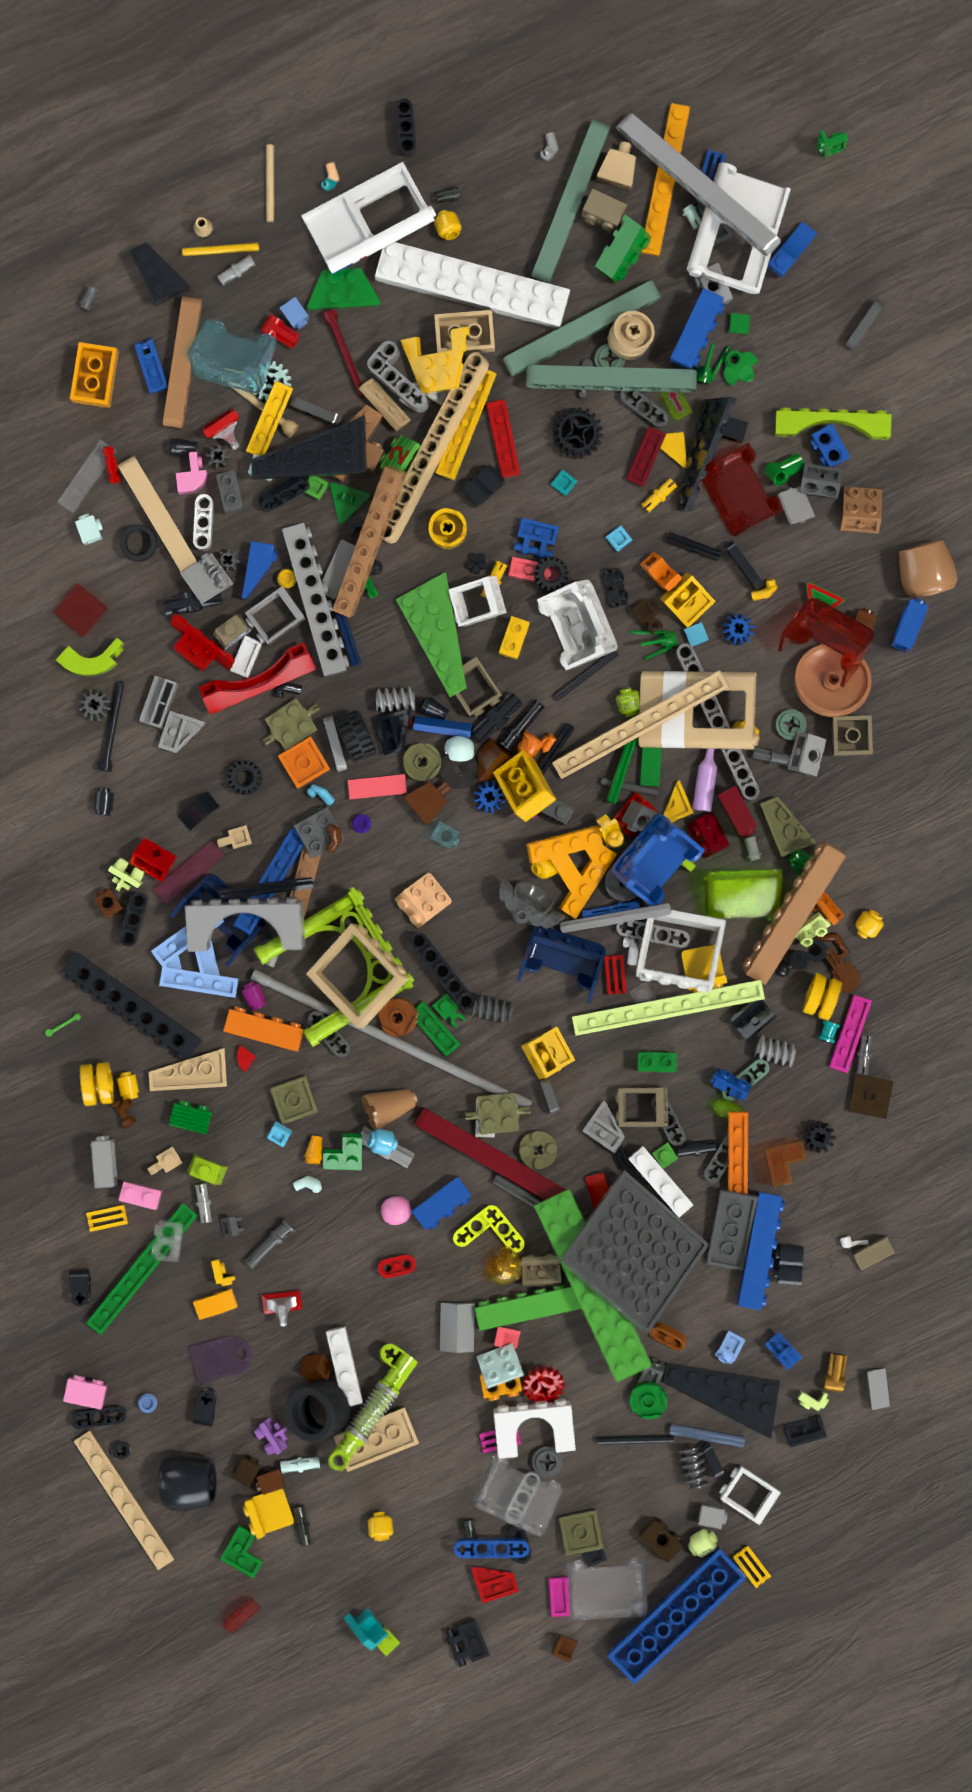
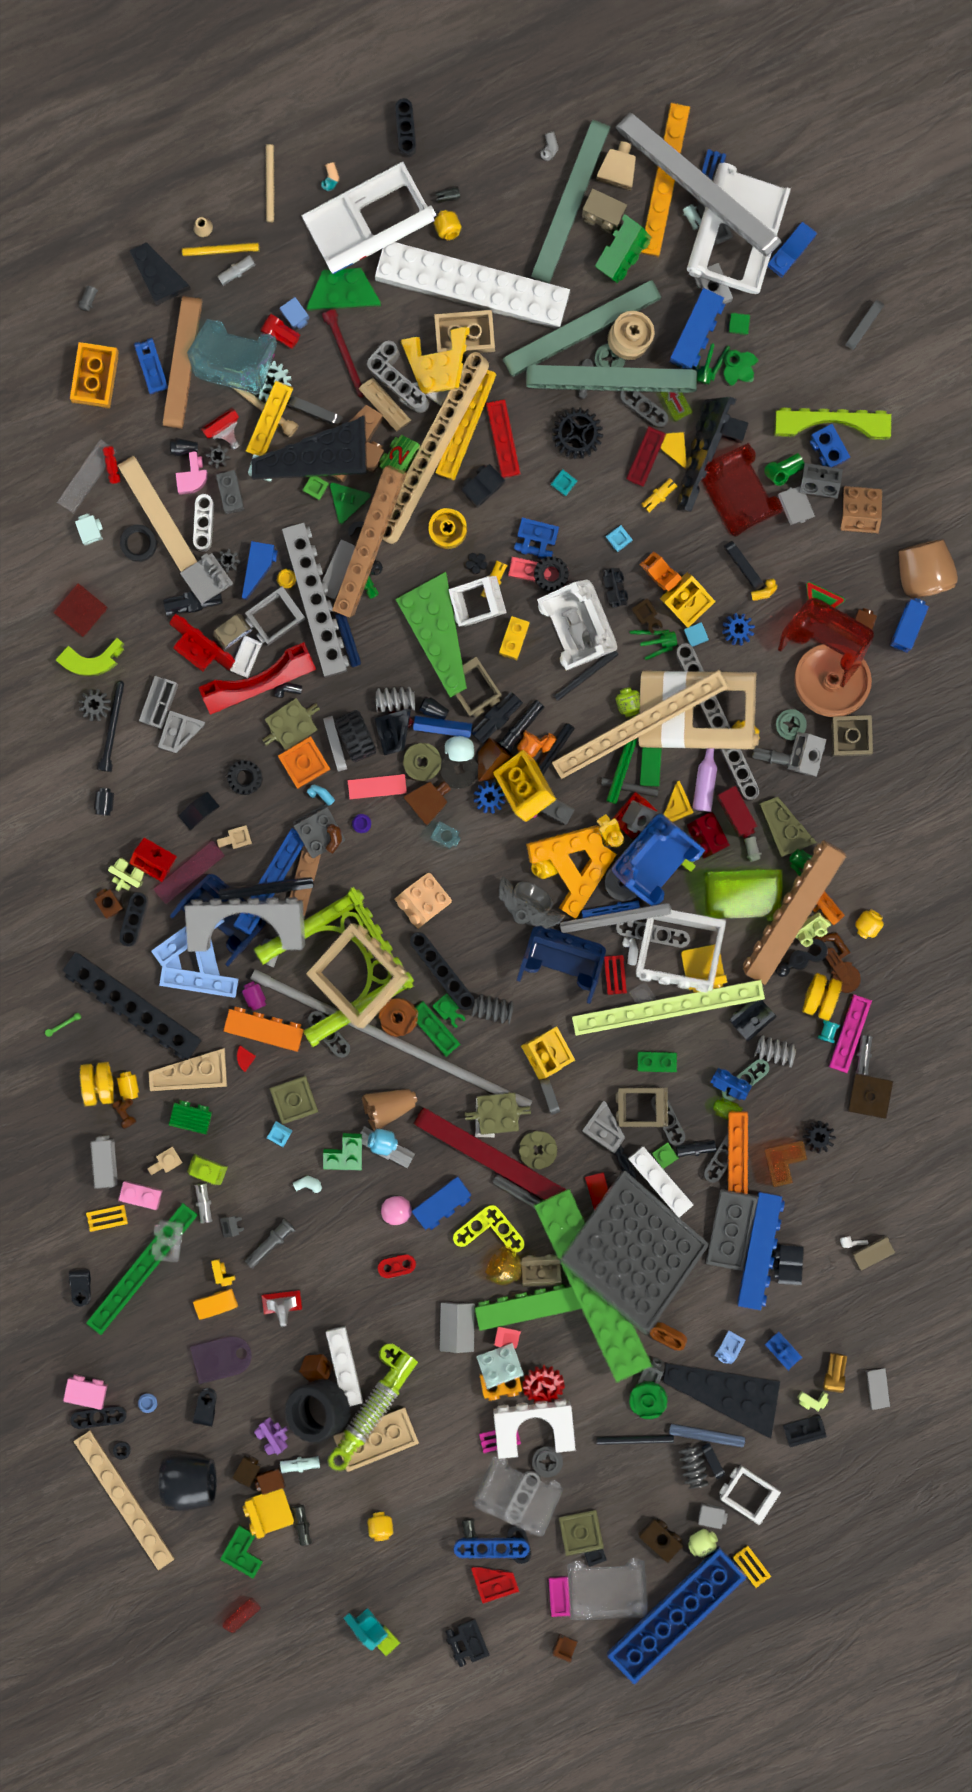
(294, 486): black beam -> none
(314, 1151): light orange cone -> none
(693, 546): black axle -> none
(836, 143): green bracket -> none

